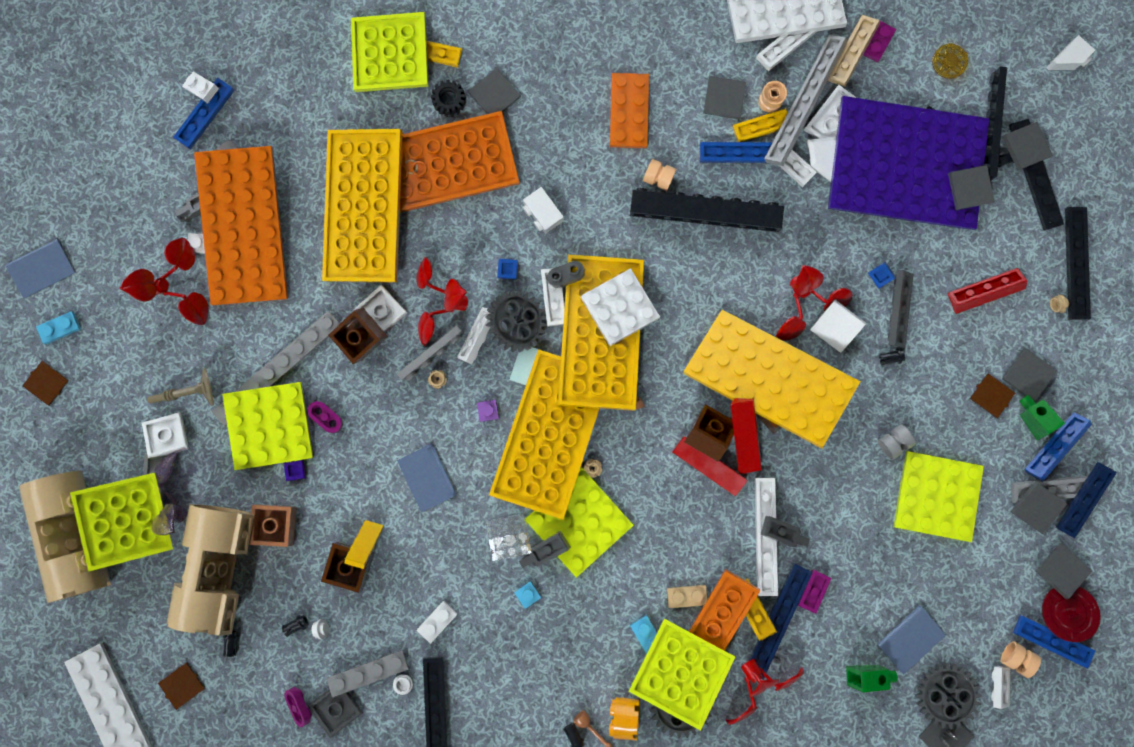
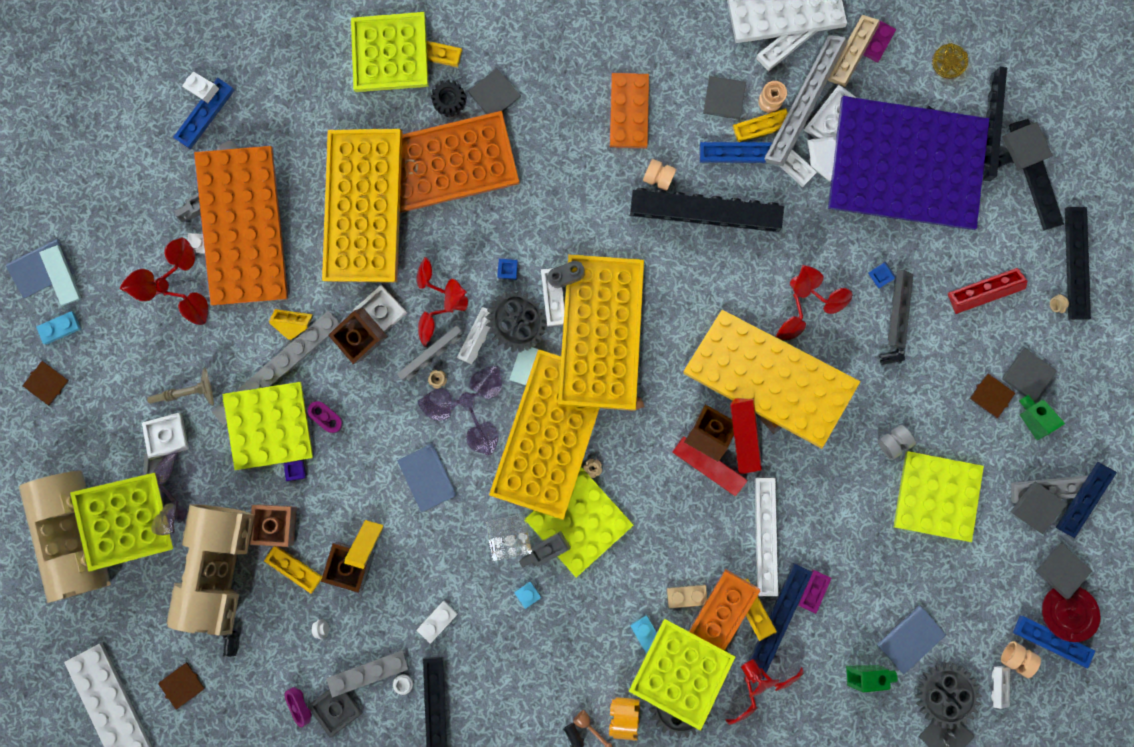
(60, 275): none -> light aqua tile
(290, 323): none -> yellow slope
(293, 569): none -> yellow tile
(299, 623): black pin -> none
(485, 383): none -> clear purple plant
(487, 410): medium lavender plate -> none
(543, 210): white brick -> none
(620, 307): white plate -> none
(783, 532): dark grey hinge -> none
(838, 326): white tile -> none
(971, 187): dark grey tile -> none
(1058, 446): blue plate -> none
(1073, 55): white slope -> none

